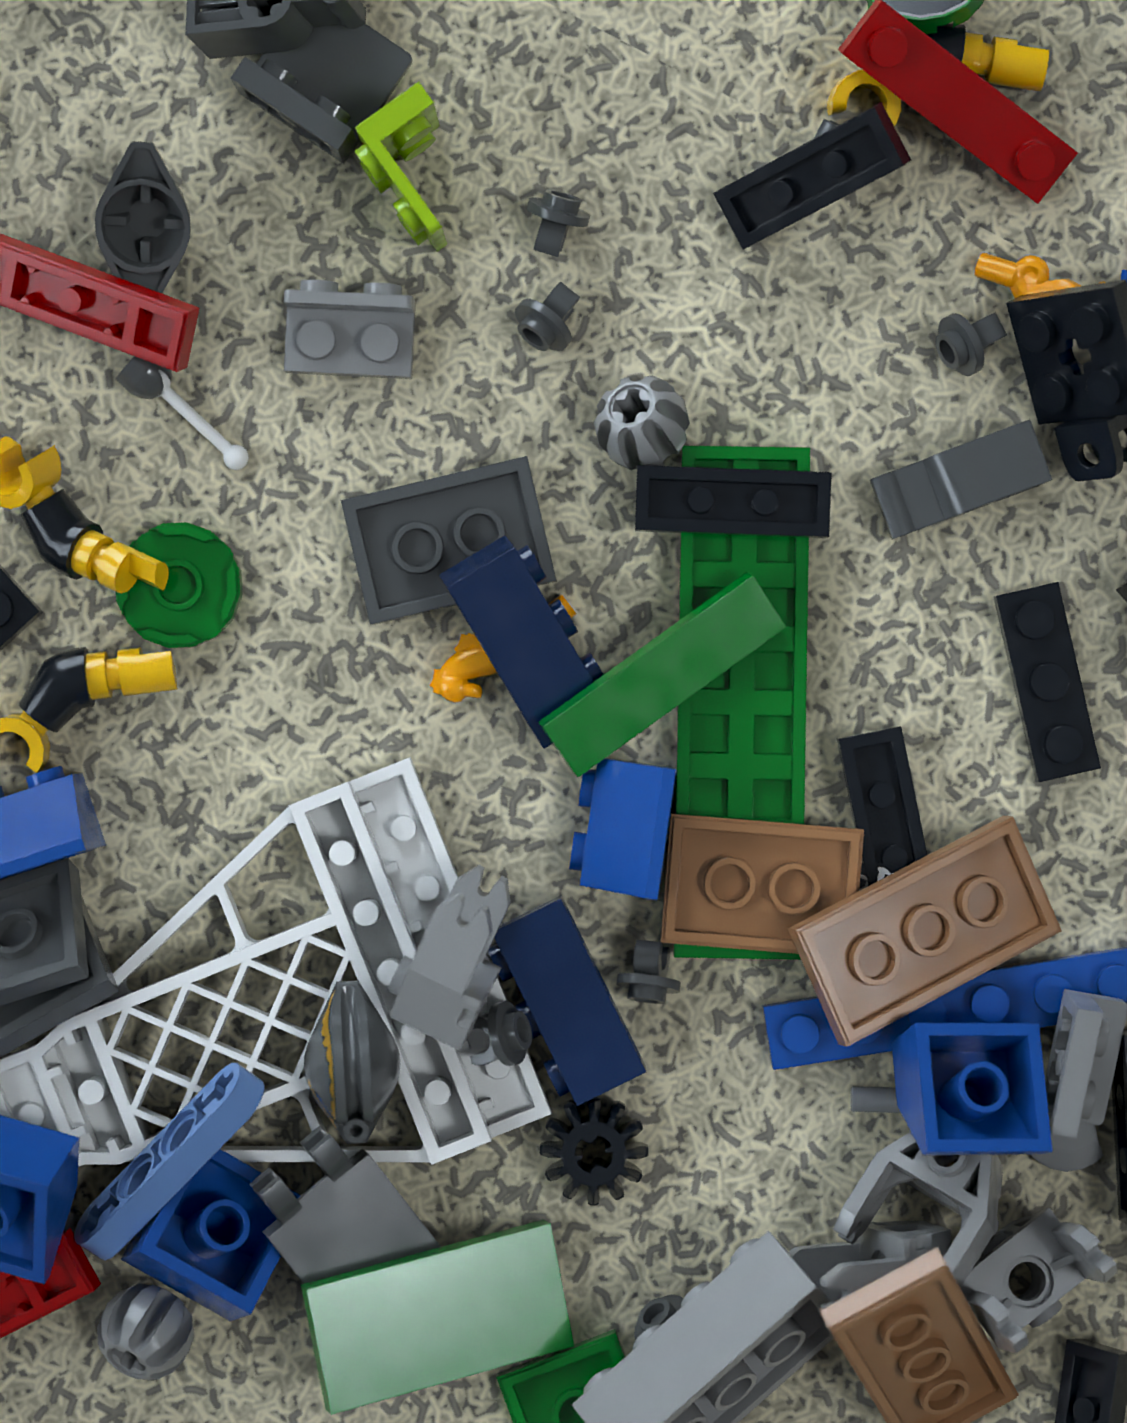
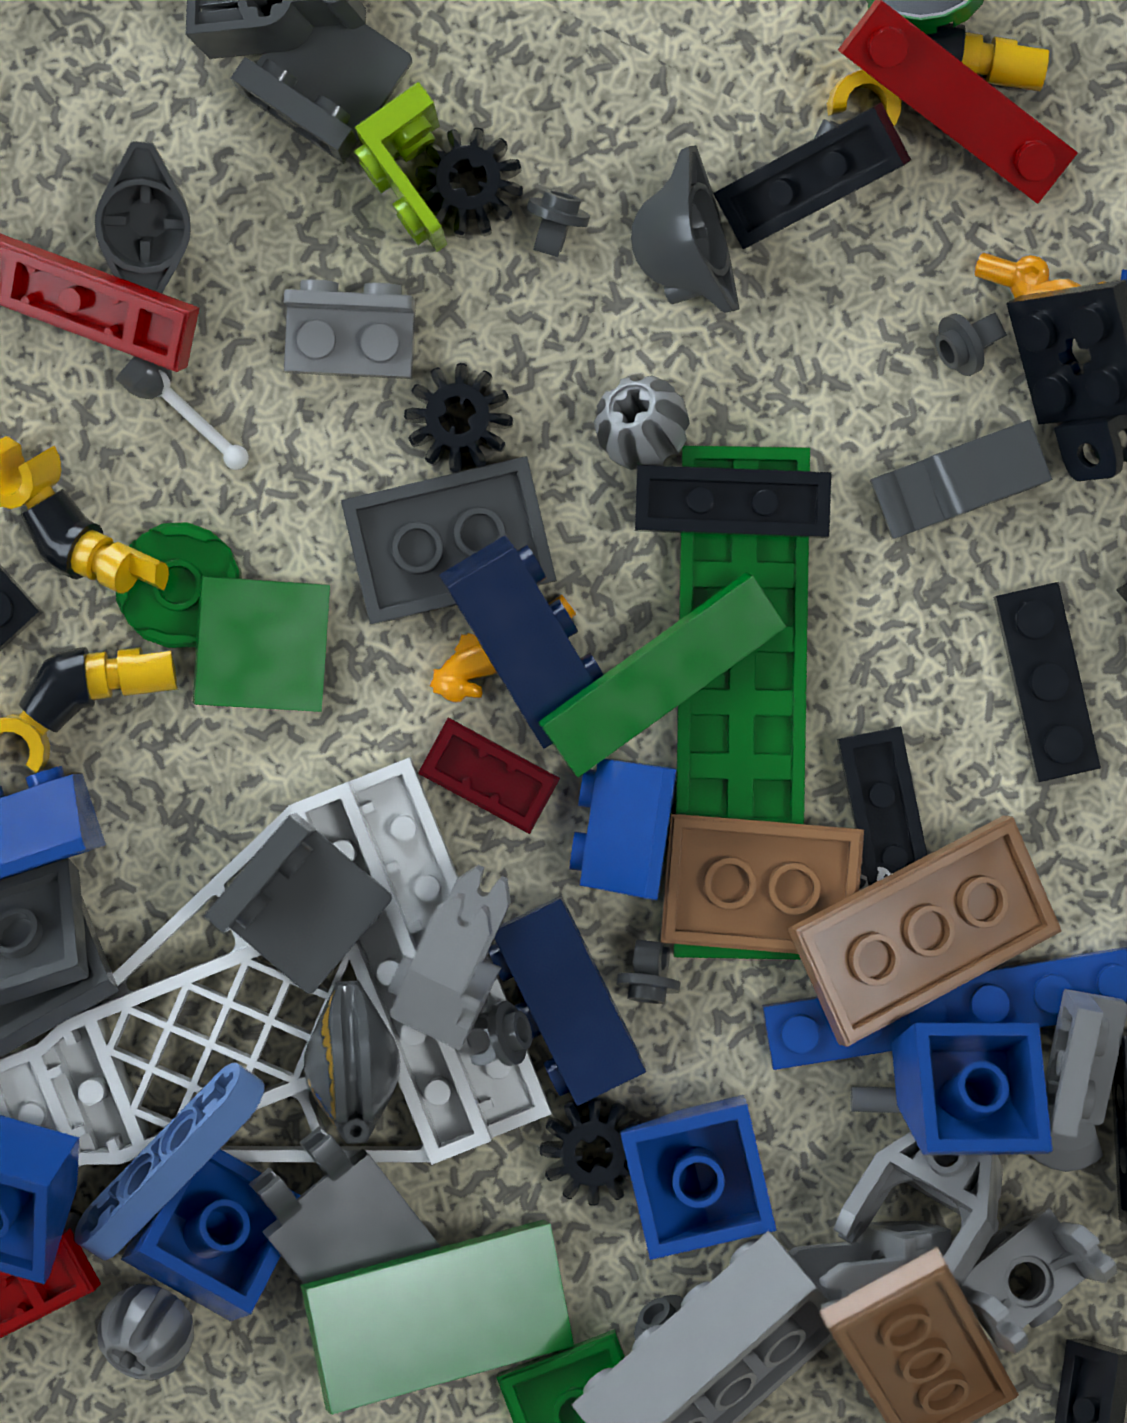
(261, 644): none -> green tile
(300, 903): none -> dark grey bracket
(437, 413): none -> black gear
(482, 164): none -> black gear
(489, 775): none -> dark red plate
(544, 323): dark grey plate -> none
(682, 238): none -> dark grey hat
(698, 1178): none -> blue slope

